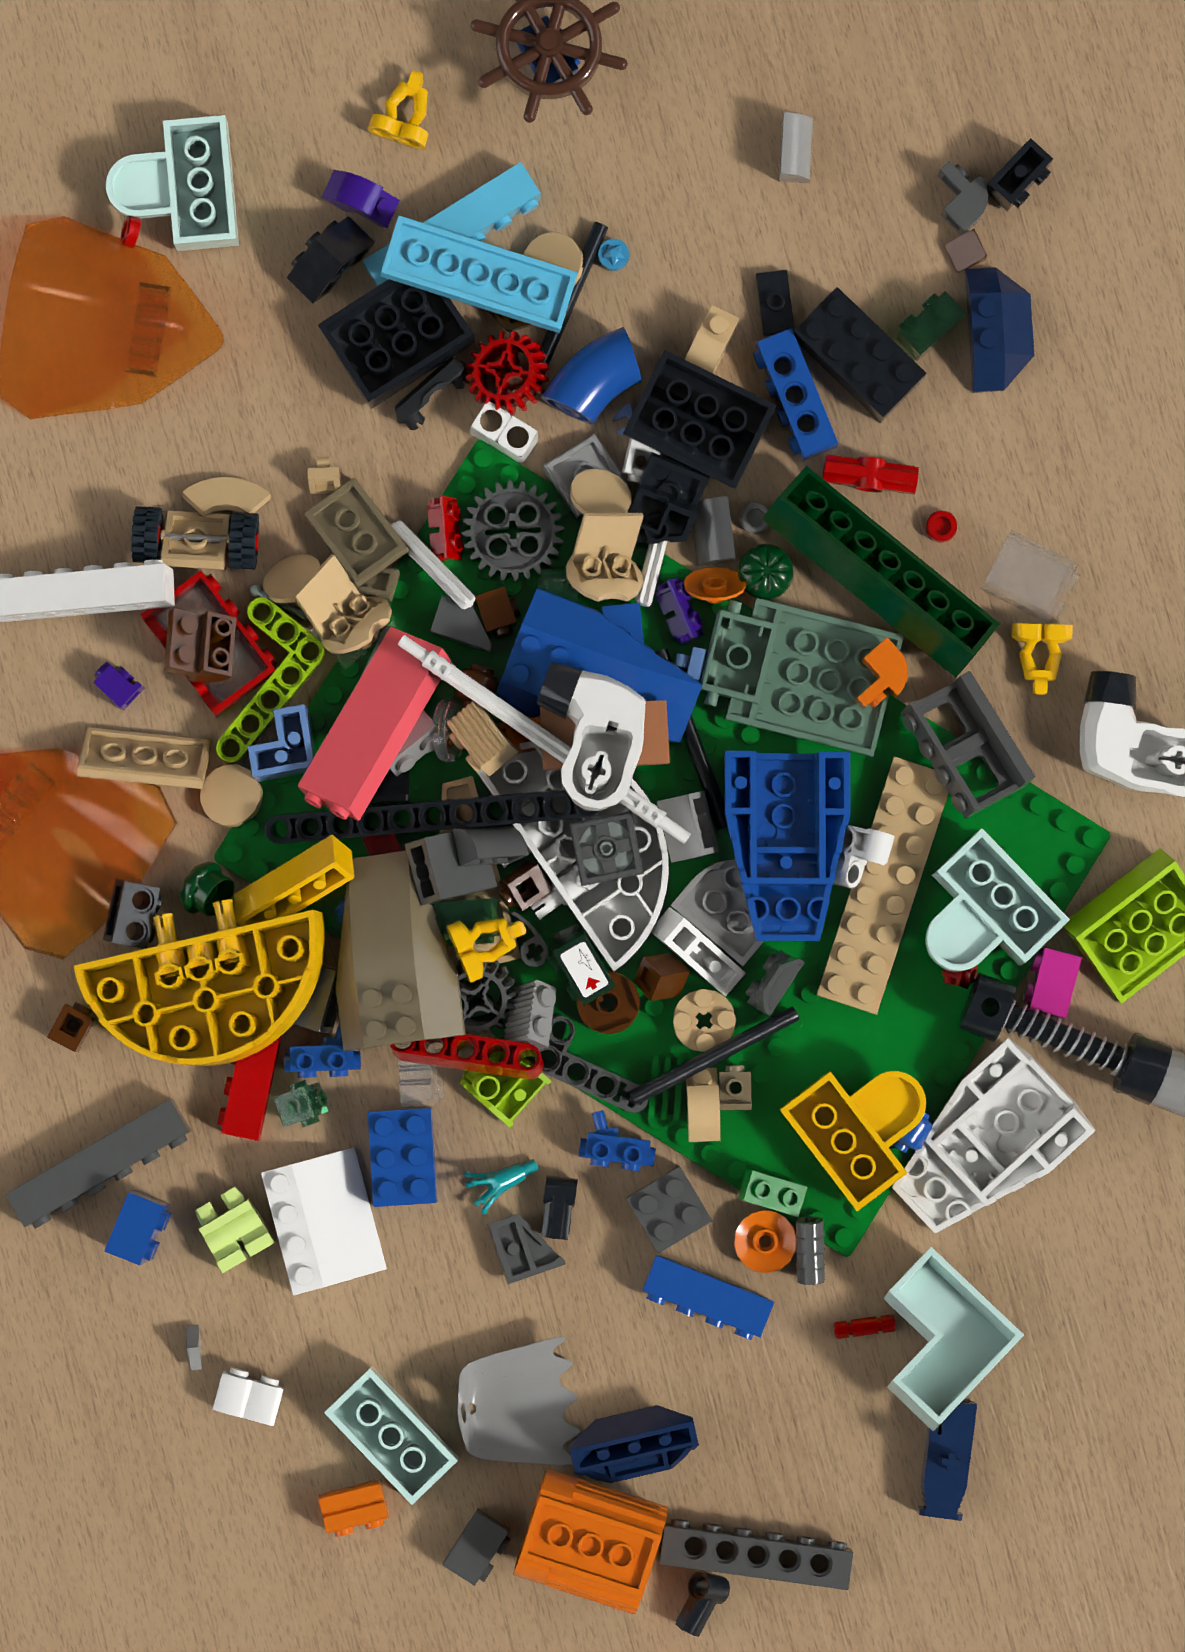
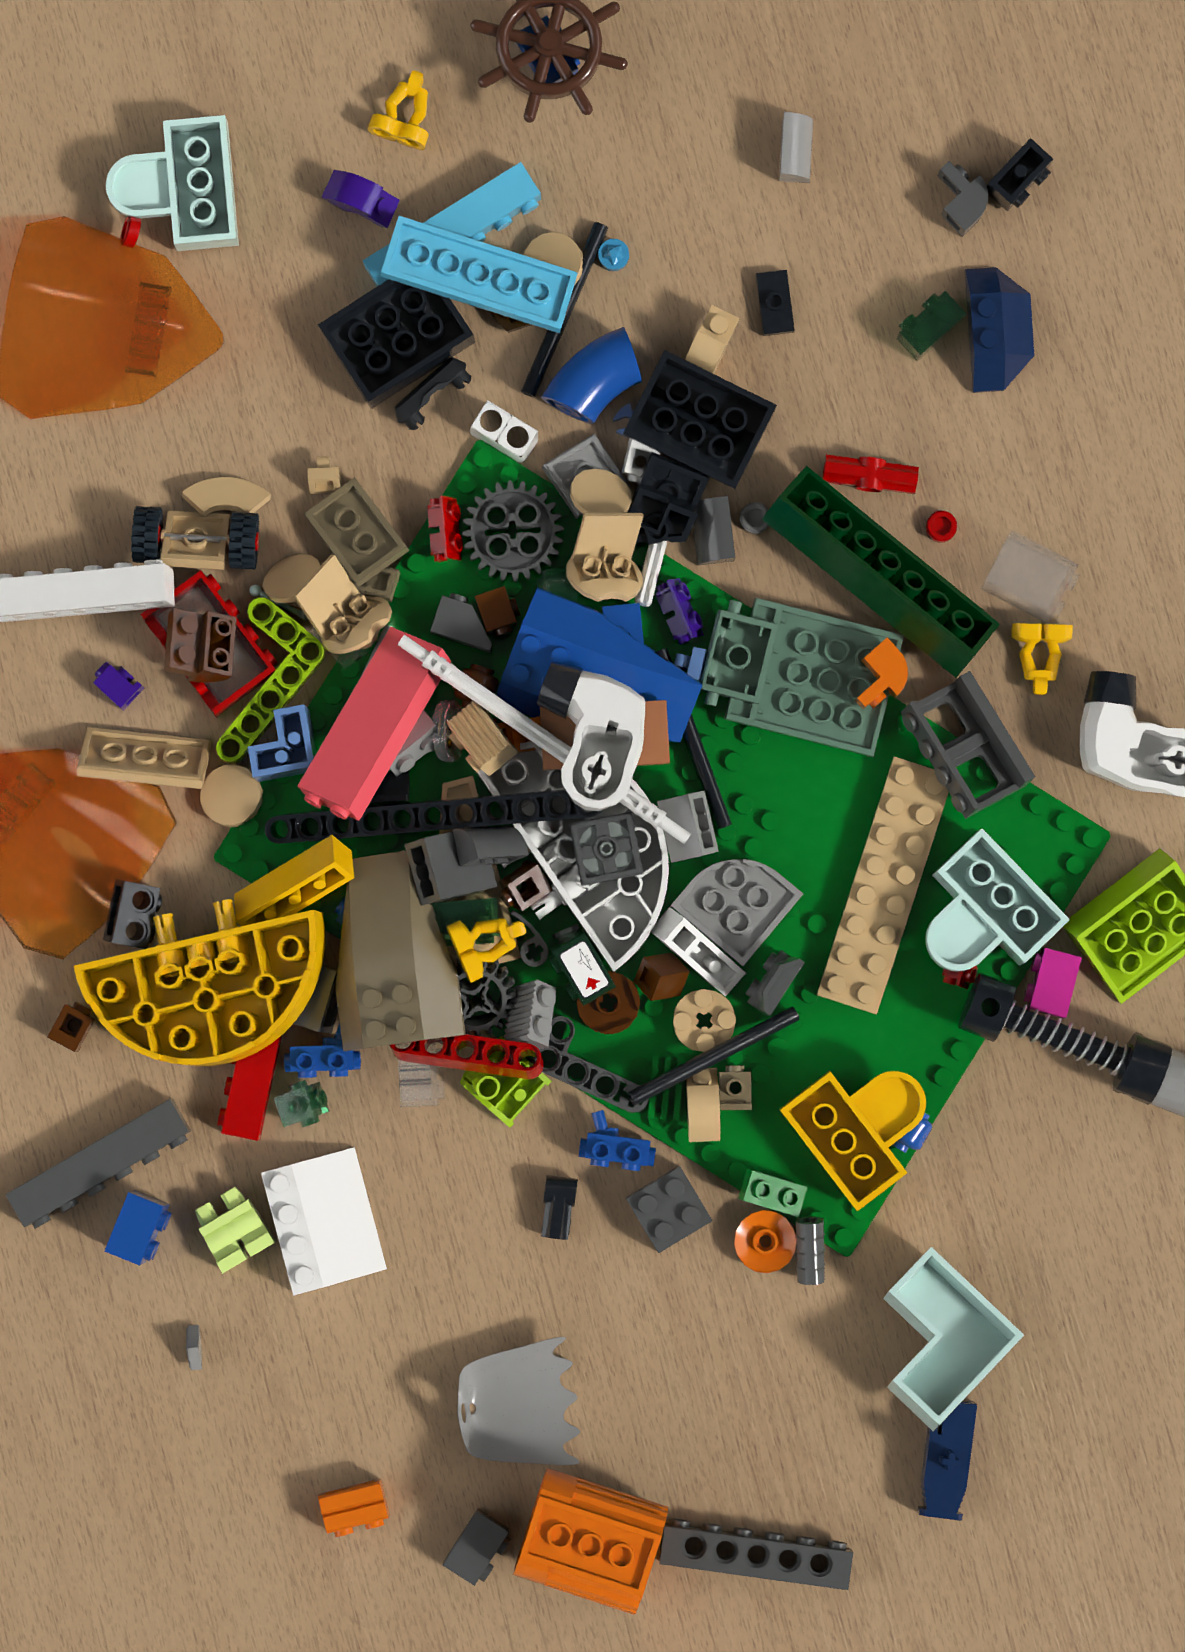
(204, 887): dark green piece -> none
(248, 1397): white brick -> none
(328, 258): black brick -> none
(381, 844): red tile -> none
(391, 1435): light aqua brick -> none
(402, 1157): blue brick -> none
(434, 567): white axle -> none
(499, 1181): teal piece -> none
(509, 349): red gear -> none
(521, 1249): dark grey wing -> none
(633, 1444): dark blue wedge -> none
(704, 1593): black piece -> none
(707, 1295): blue brick -> none
(714, 584): orange dish -> none
(766, 571): dark green piece -> none
(785, 347): blue brick -> none
(787, 836): blue wedge -> none
(858, 848): white piece -> none
(859, 354): black brick -> none
(864, 1326): red axle -> none
(966, 251): reddish brown slope -> none
(992, 1138): white wedge -> none

